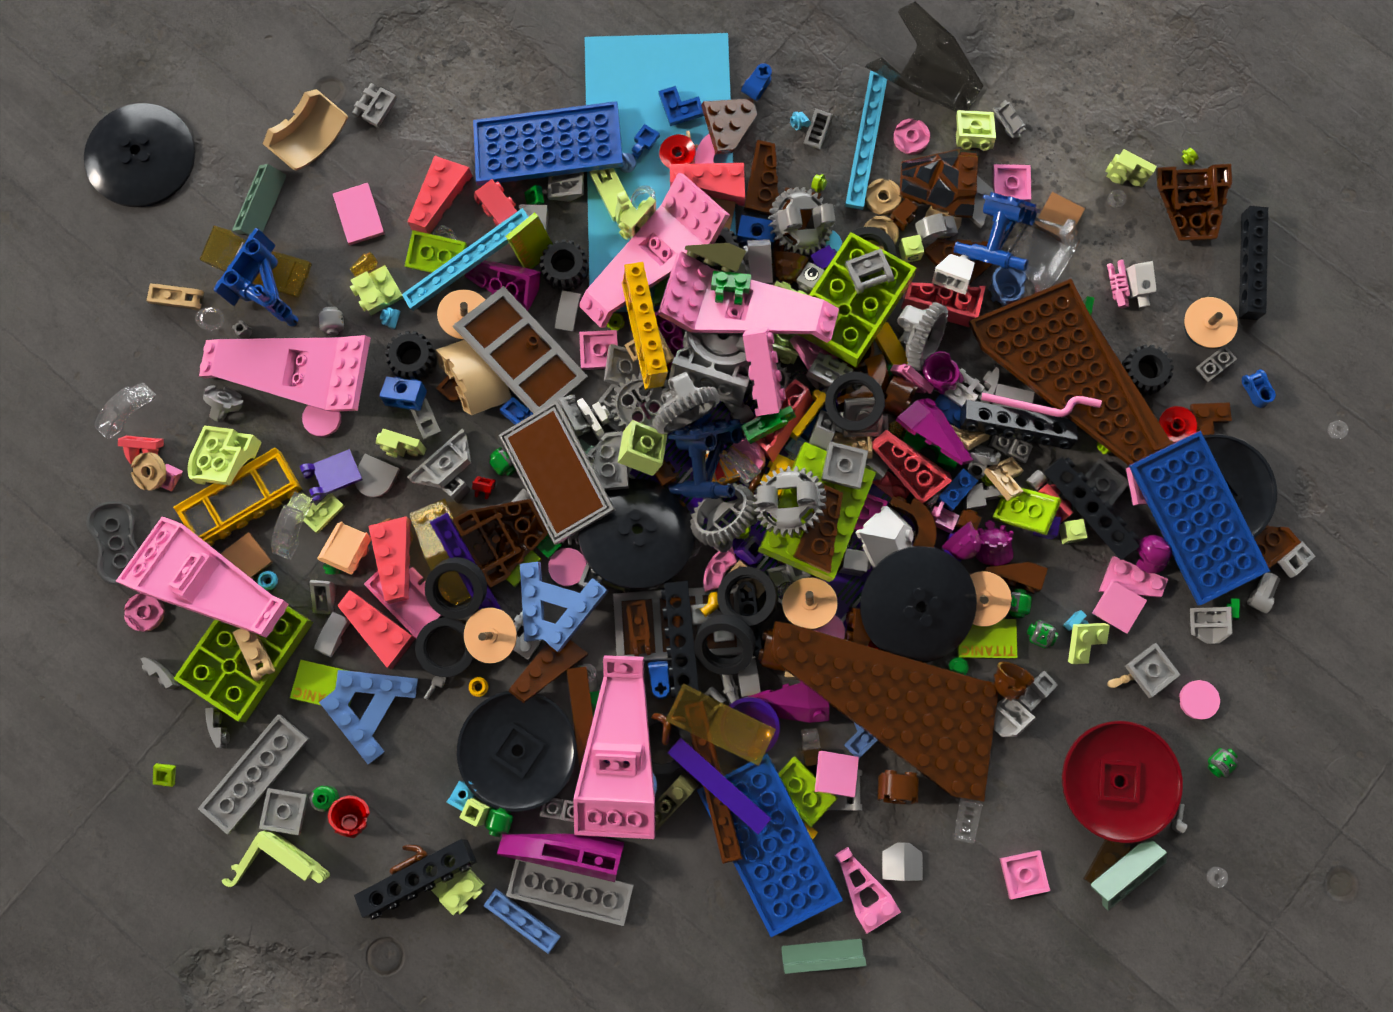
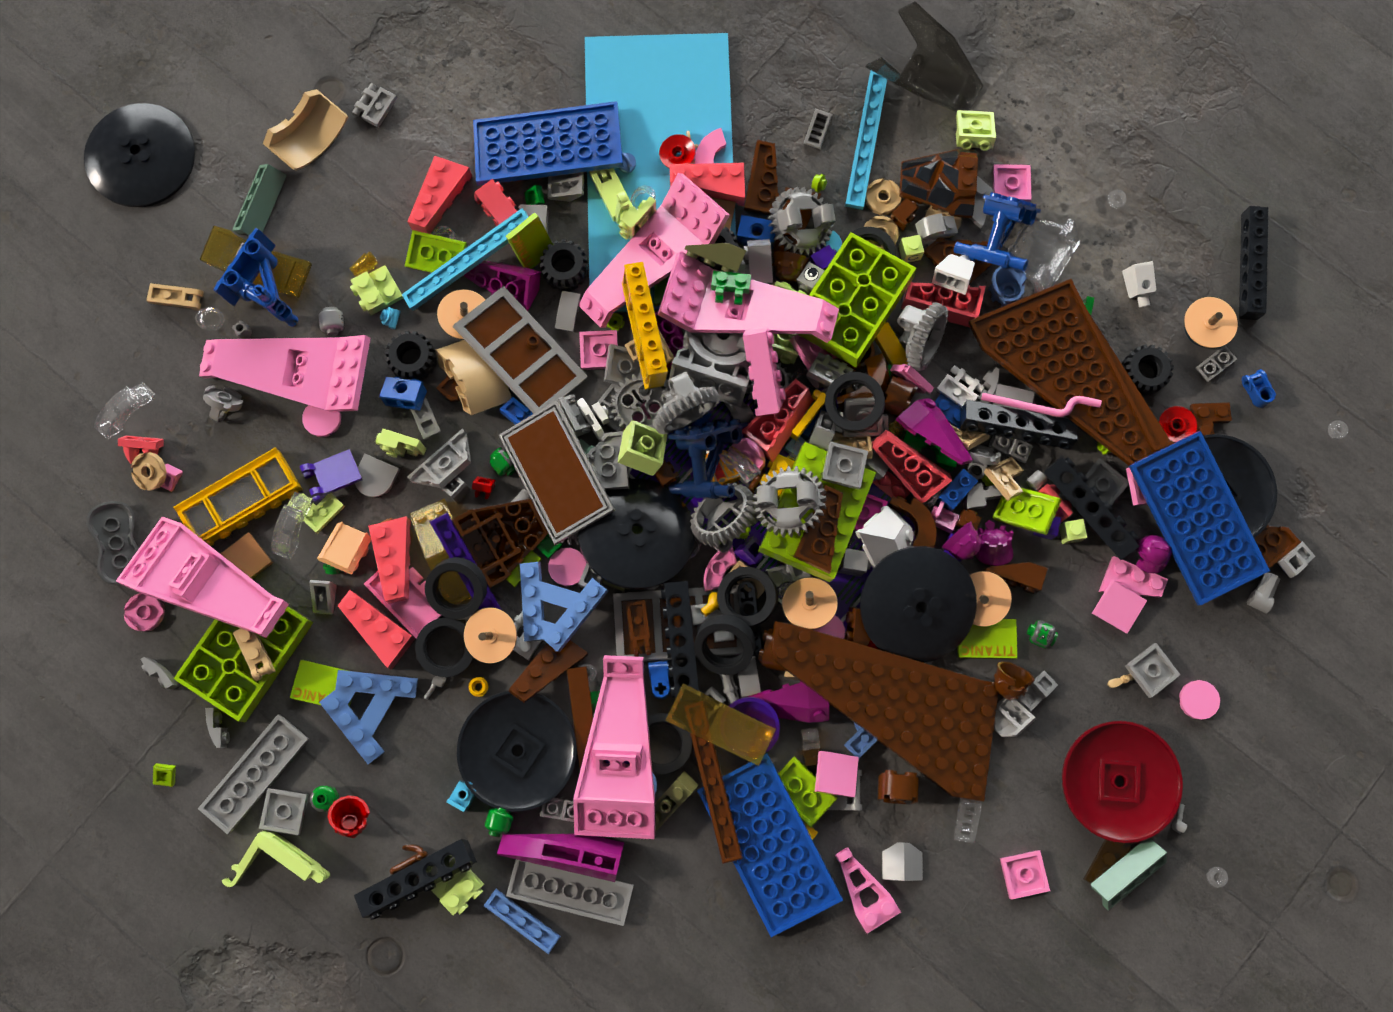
(220, 455): yellowish green slope -> none
(262, 580): medium azure plate -> none
(331, 634): light grey slope -> none
(358, 214): bright pink tile -> none
(475, 812): yellowish green brick -> none
(645, 139): blue plate -> none
(666, 727): reddish brown piece -> none
(678, 111): blue plate -> none
(719, 786): dark purple tile -> none
(728, 122): plate -> none
(757, 82): blue piece -> none
(767, 424): green hinge -> none
(799, 120): medium azure plate -> none
(823, 956): sand green panel -> none
(868, 265): light grey plate -> none
(911, 136): bright pink tile -> none
(942, 372): magenta hair -> none
(959, 665): green plate -> none
(1013, 126): light grey hinge -> none
(1020, 604): green head -> none
(1060, 209): medium nougat tile -> none
(1076, 618): medium azure tile -> none
(1083, 637): yellowish green plate -> none
(1119, 284): bright pink hinge -> none
(1130, 168): yellowish green plate -> none
(1189, 156): lime plate -> none
(1195, 199): reddish brown wedge -> none
(1211, 624): light grey slope -> none
(1223, 762): head -> none
(1235, 606): green plate -> none

